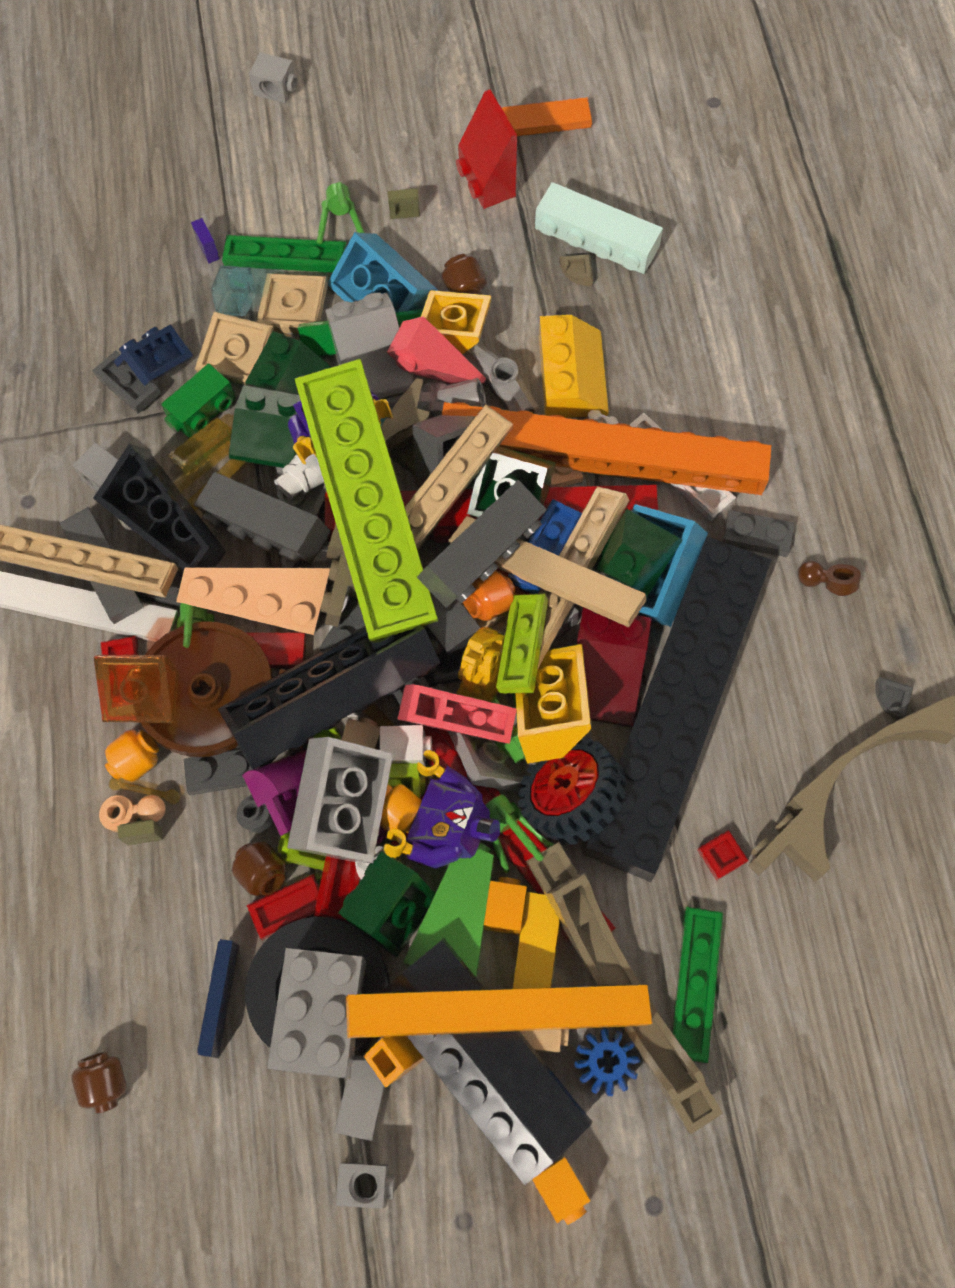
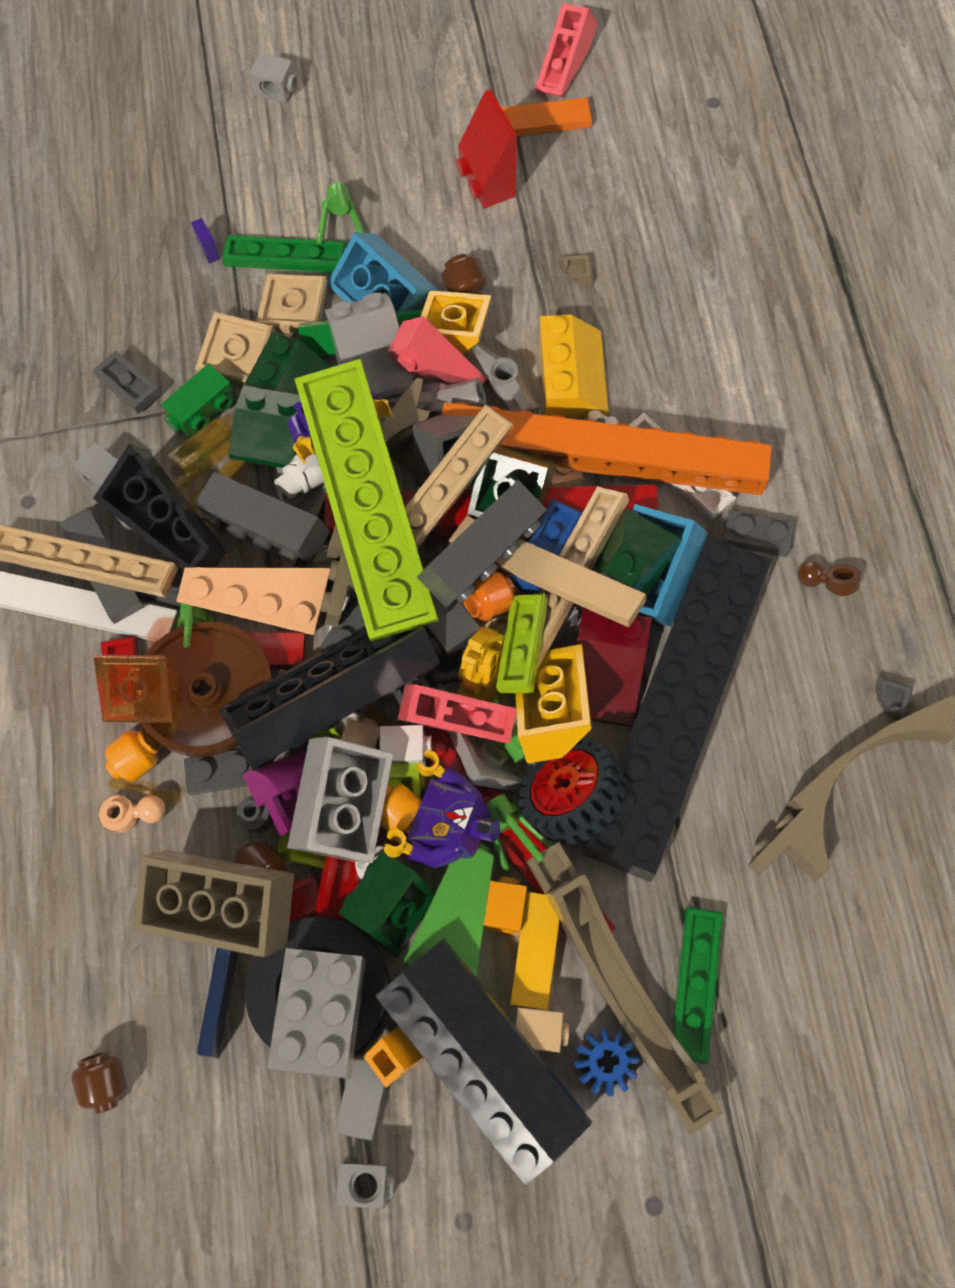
(139, 832): olive tile -> none
(155, 354): dark blue bracket -> none
(214, 902): none -> dark tan brick
(233, 290): clear light blue brick -> none
(403, 203): olive tile -> none
(496, 1010): light orange tile -> none
(562, 1191): light orange brick -> none
(567, 49): none -> coral slope
(598, 228): light aqua brick -> none
(722, 855): red tile -> none

